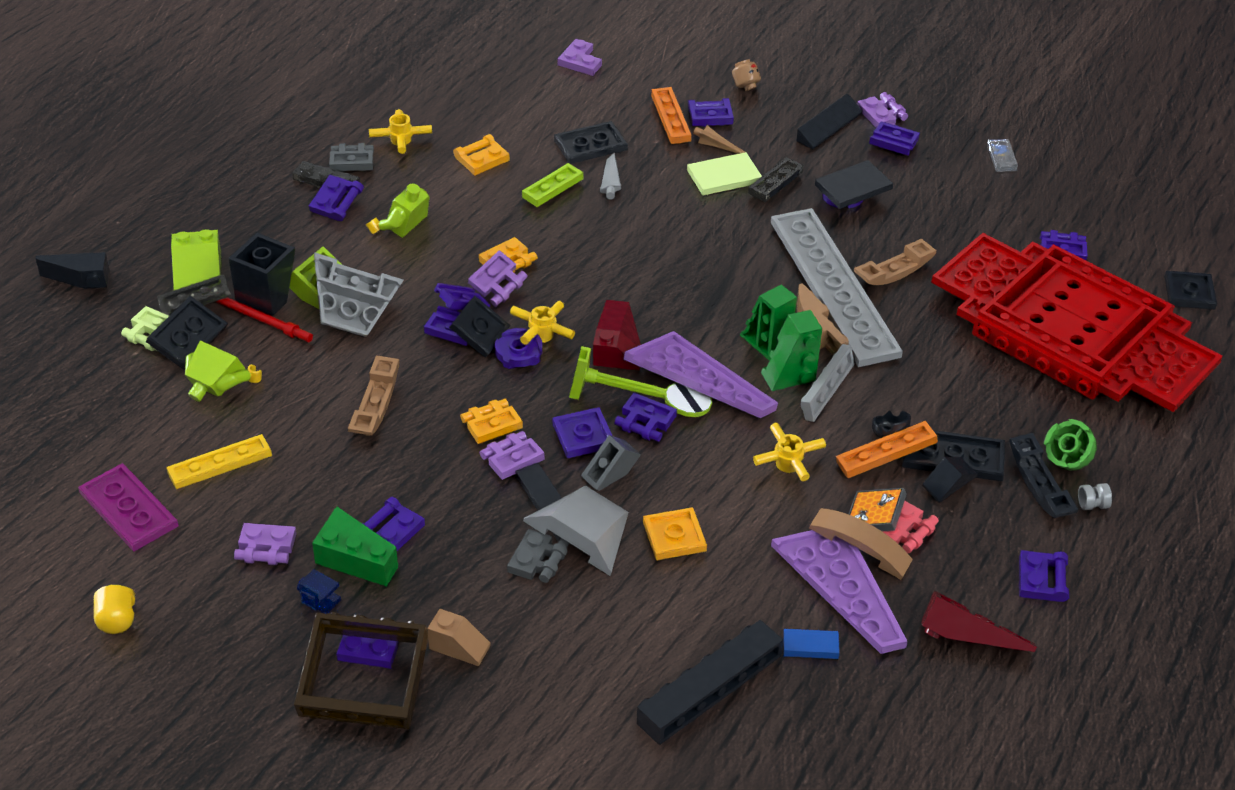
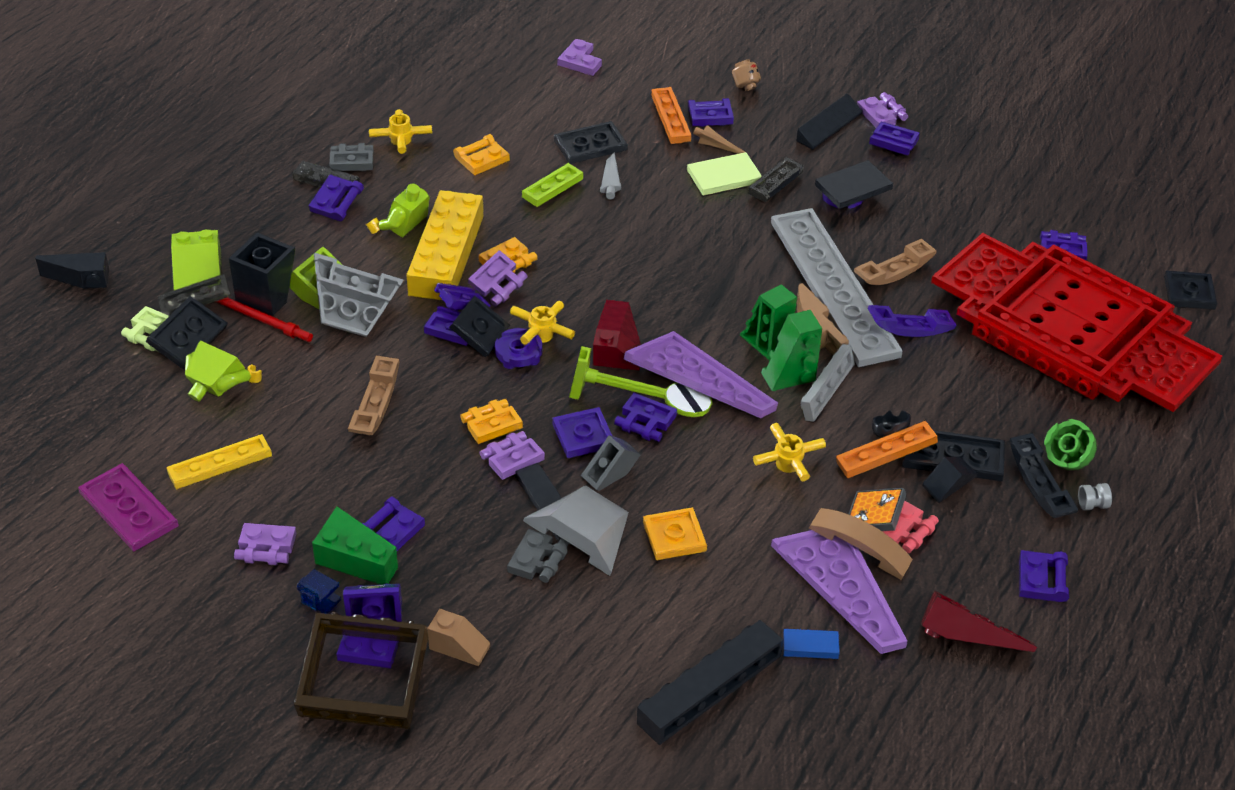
(114, 608): yellow helmet -> none
(374, 601): none -> dark purple slope
(445, 243): none -> yellow brick
(931, 324): none -> dark purple slope
(1002, 155): clear tile -> none

